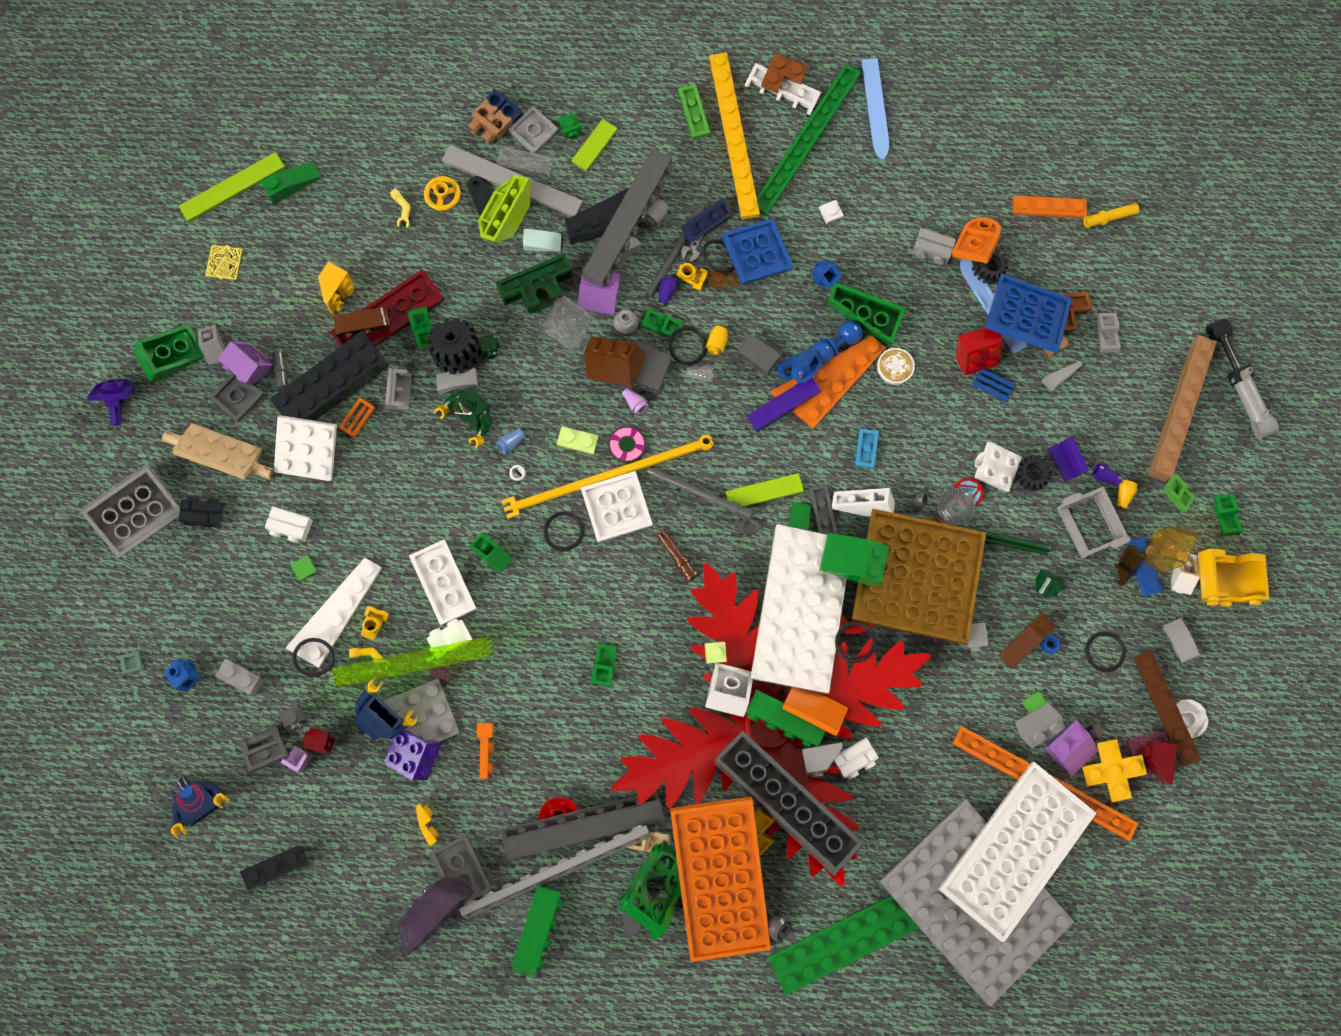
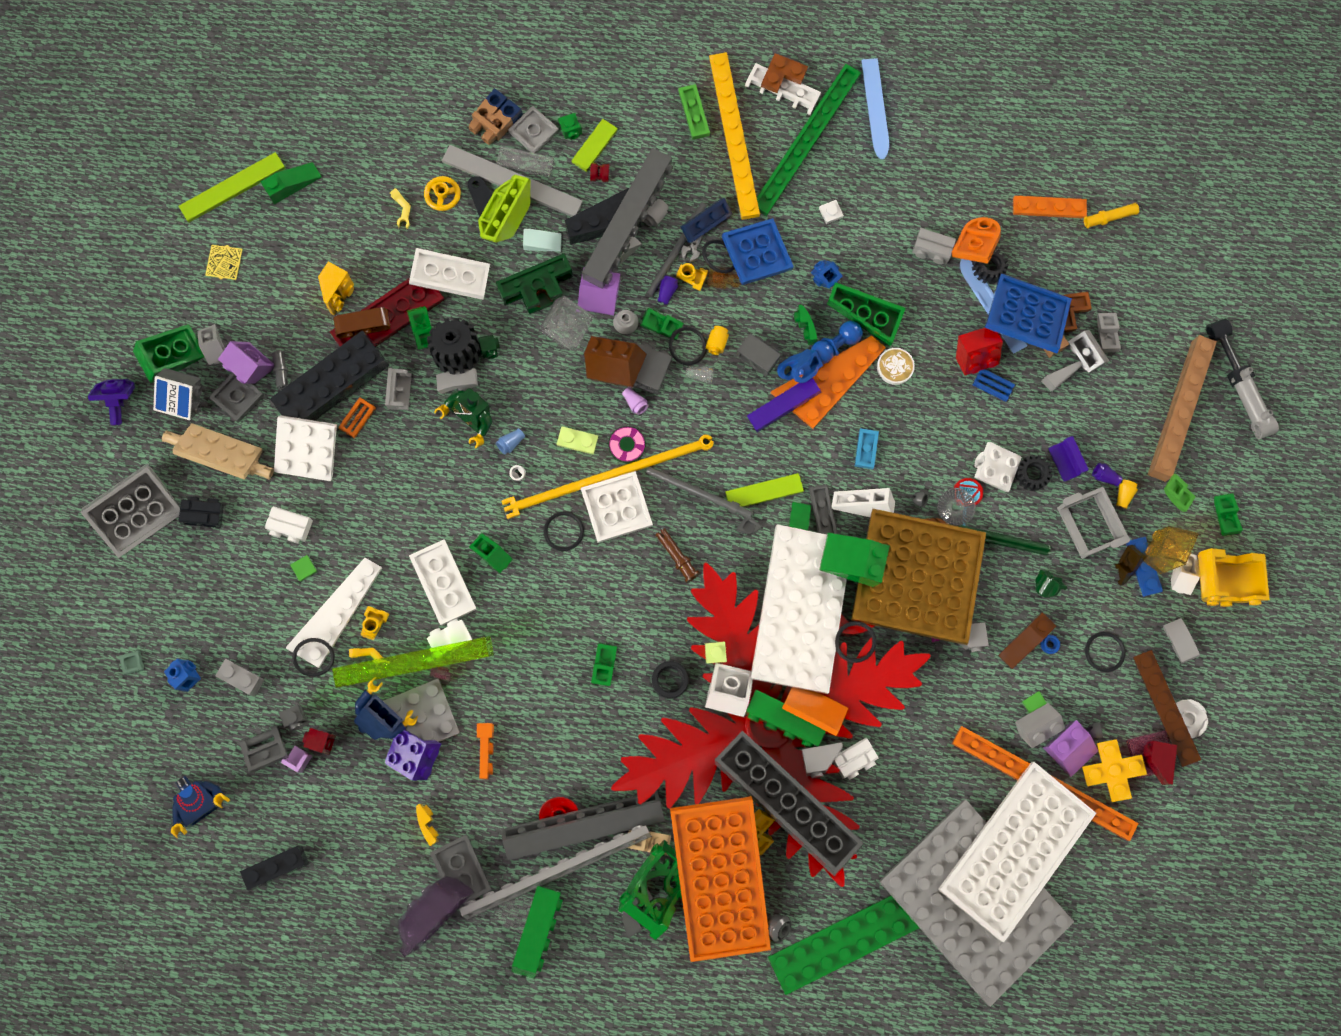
(177, 394): none -> piece
(449, 273): none -> white plate
(603, 174): none -> dark red wheel
(670, 665): none -> black tyre
(804, 320): none -> green slope
(1088, 351): none -> light grey brick

